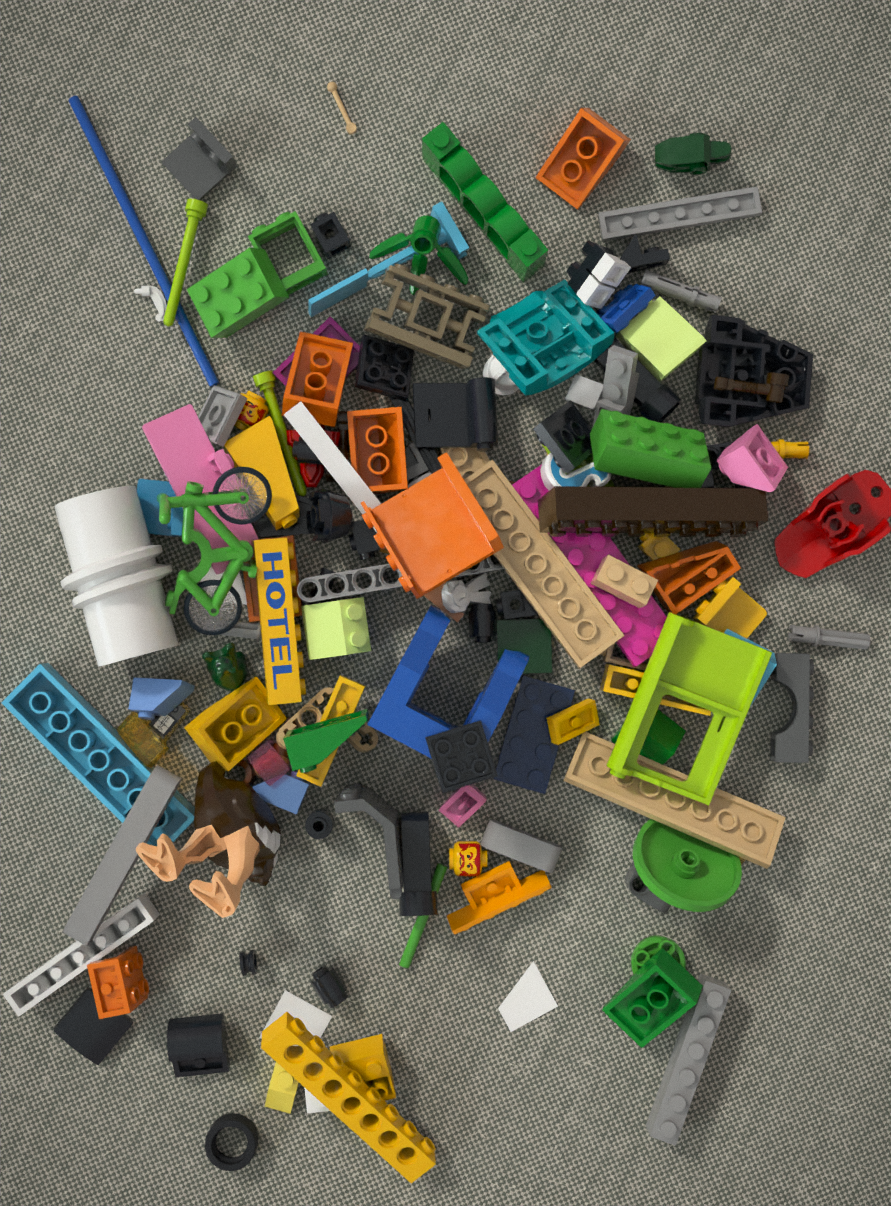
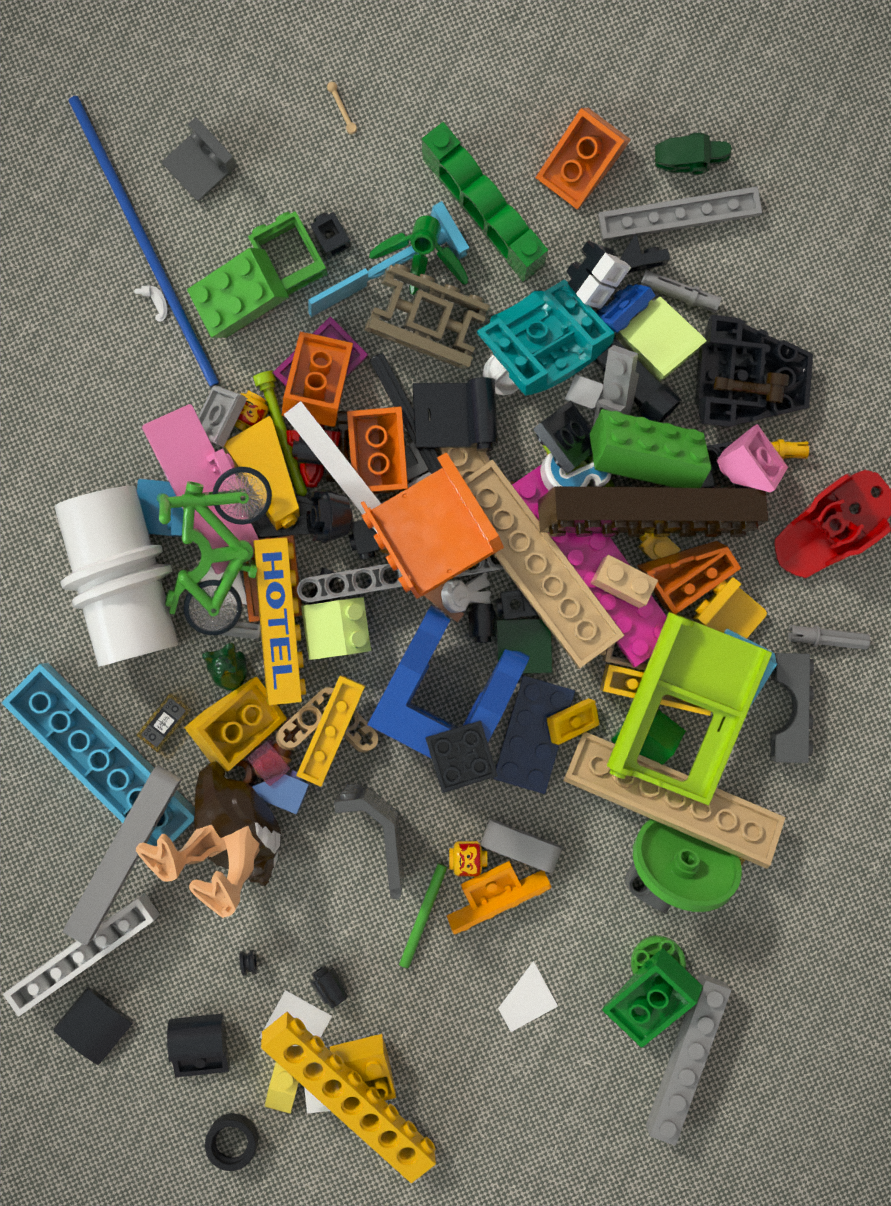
(118, 983): orange bracket -> none
(142, 739): clear yellow slope -> none
(157, 696): medium blue slope -> none
(195, 212): lime piece -> none
(315, 742): green slope -> none
(319, 815): black brick -> none
(384, 368): black tile -> none
(418, 895): black beam -> none
(463, 804): bright pink slope -> none

